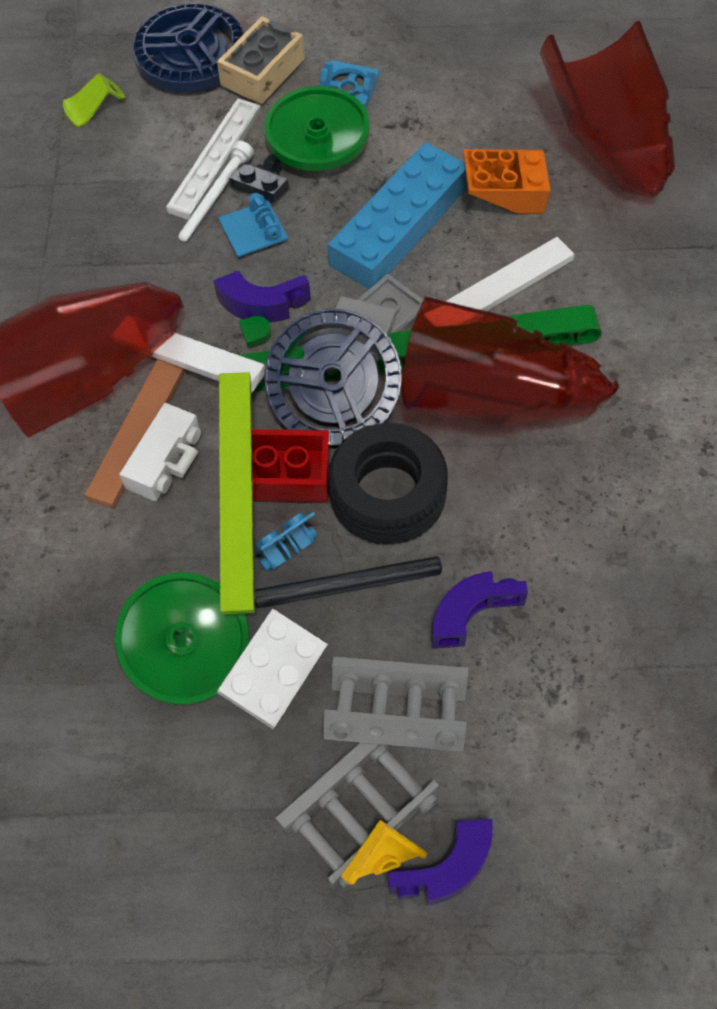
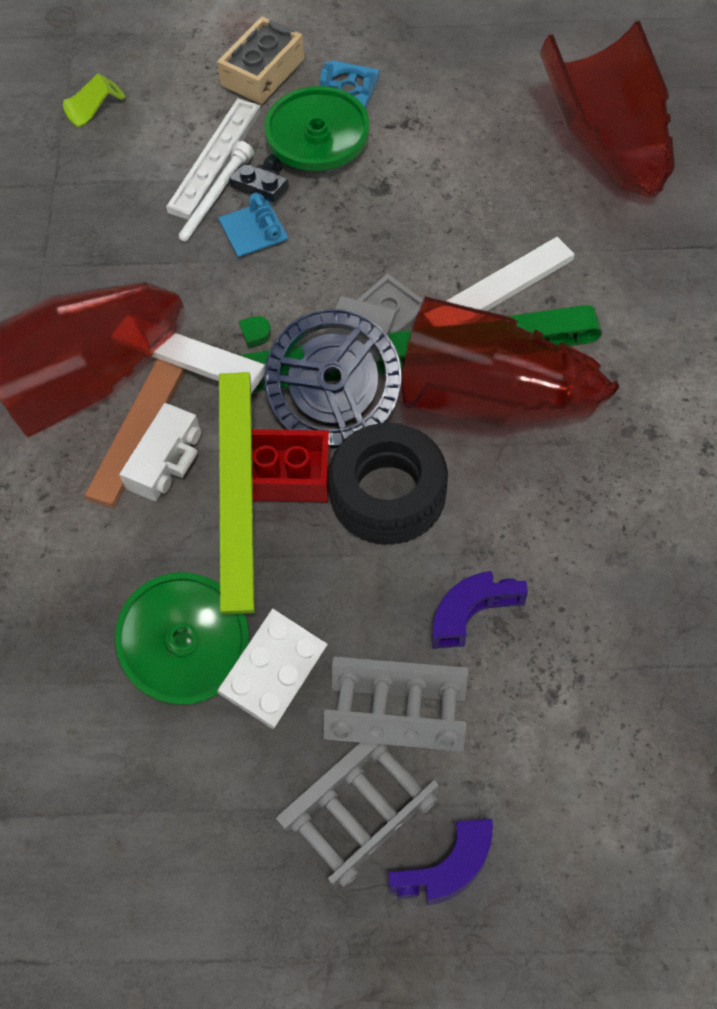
(184, 46): dark blue piece -> none
(271, 302): dark purple arch -> none
(299, 533): dark azure hinge -> none
(347, 582): black axle -> none
(381, 852): yellow tile -> none
(398, 216): dark azure brick -> none
(509, 178): orange slope -> none

